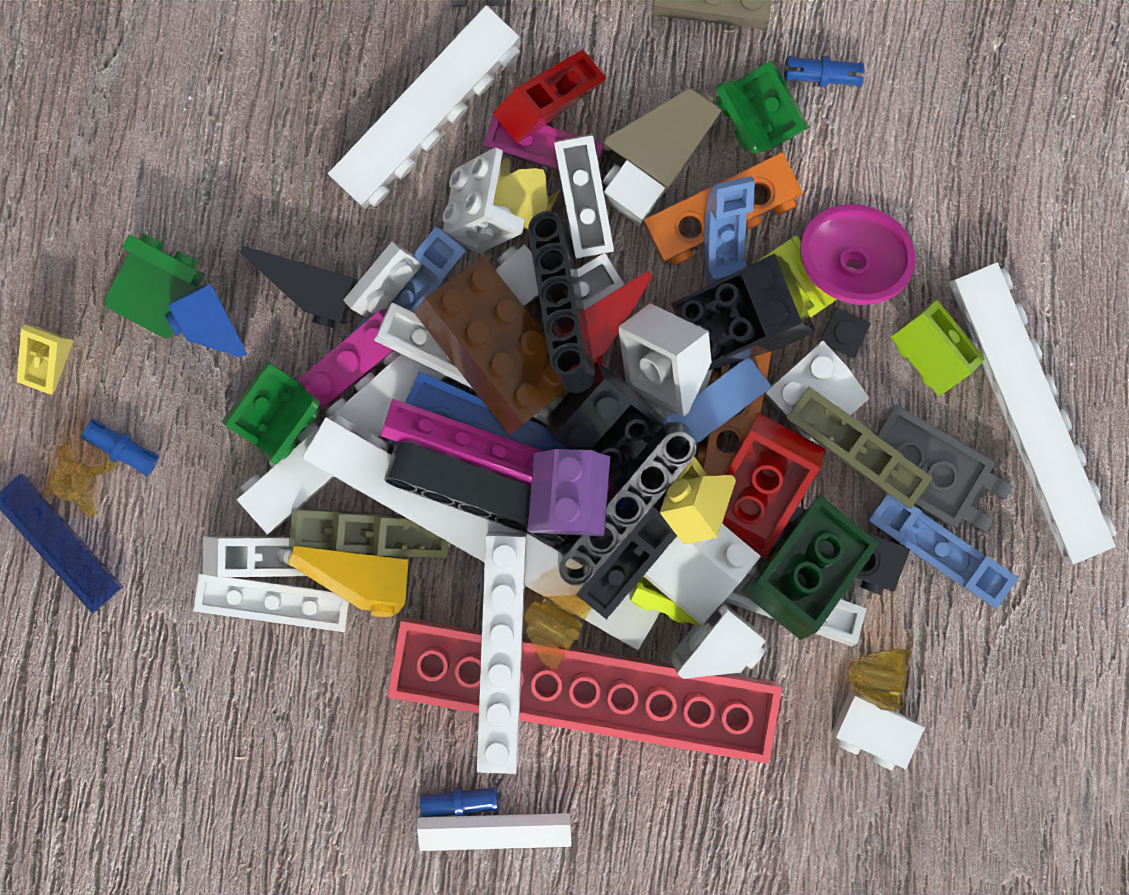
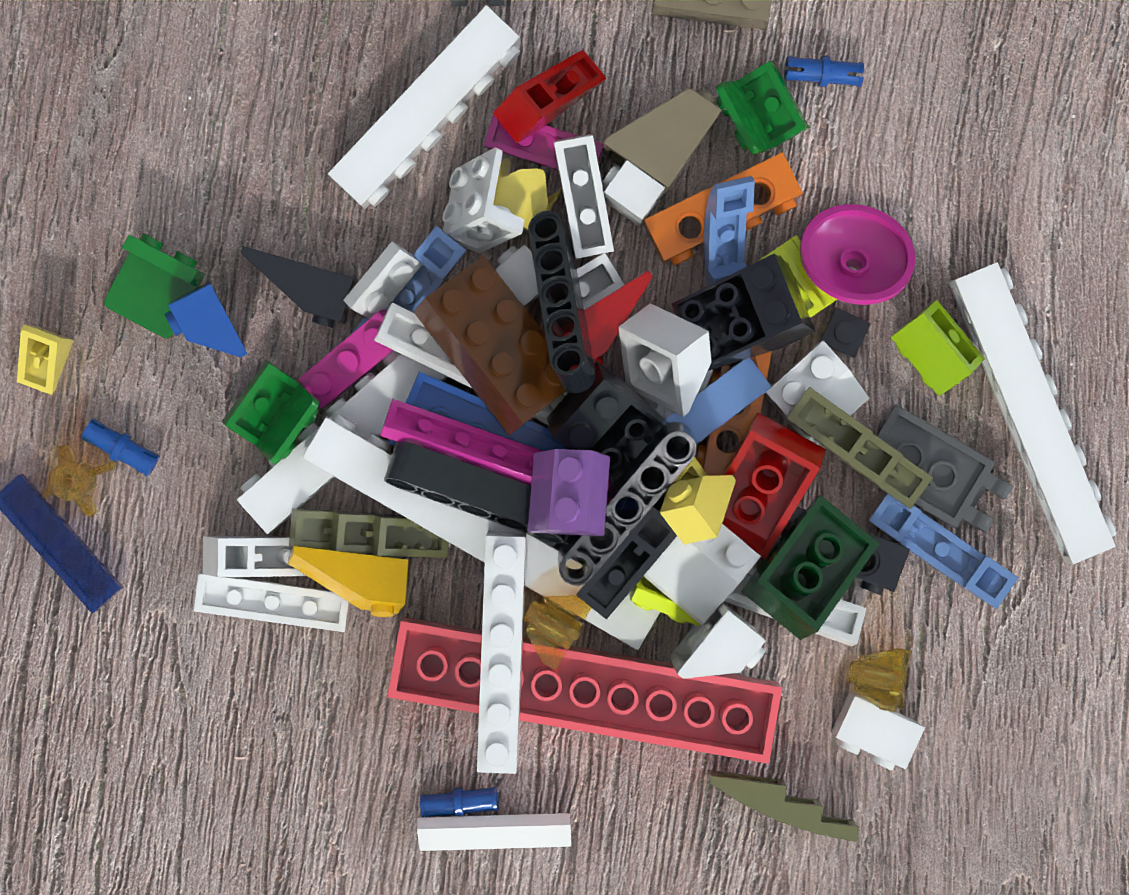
(770, 799): none -> olive slope

